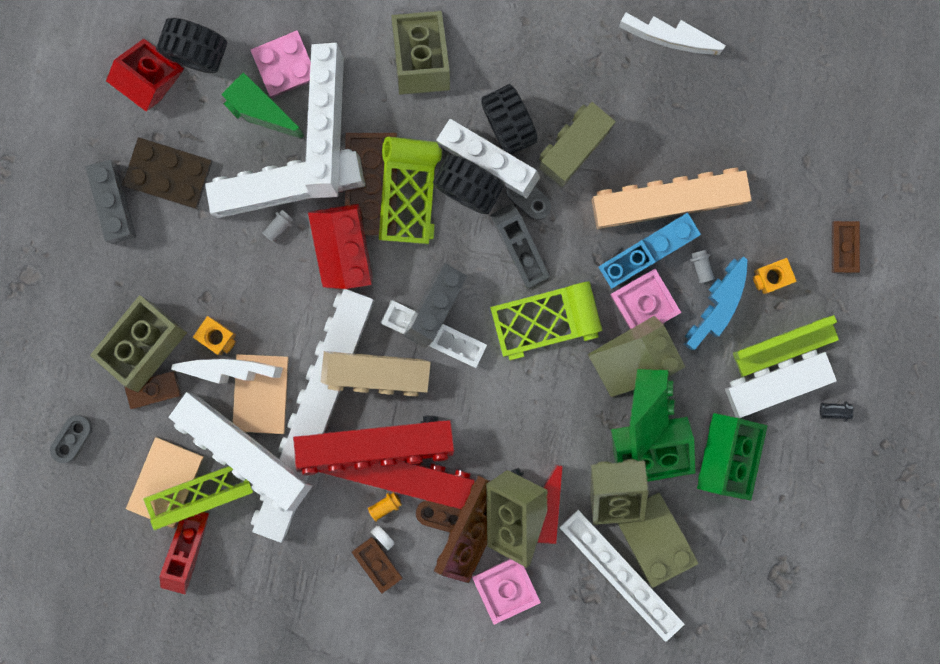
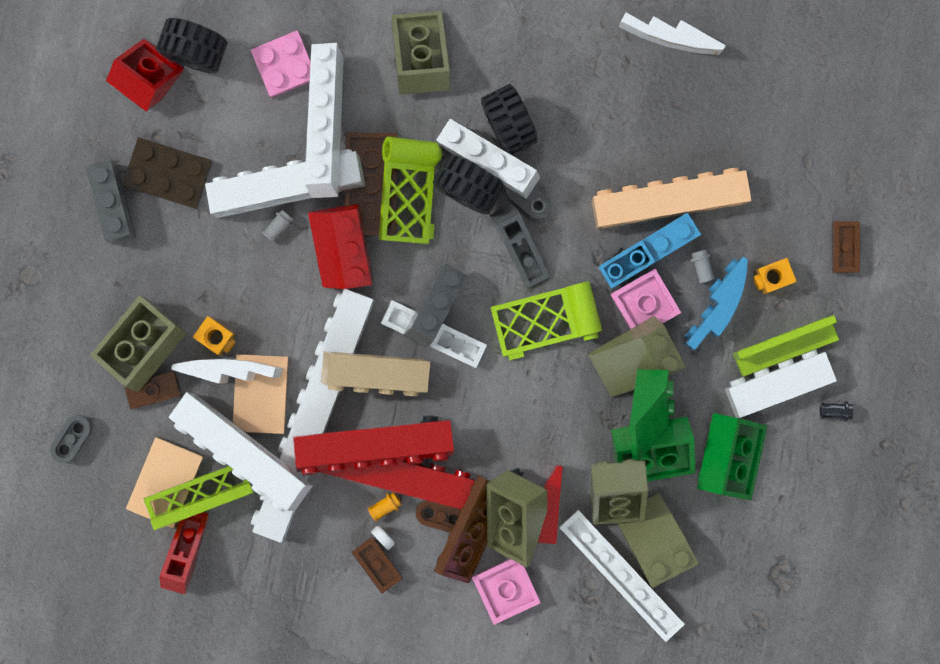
(250, 102): green slope -> none
(575, 143): olive brick -> none

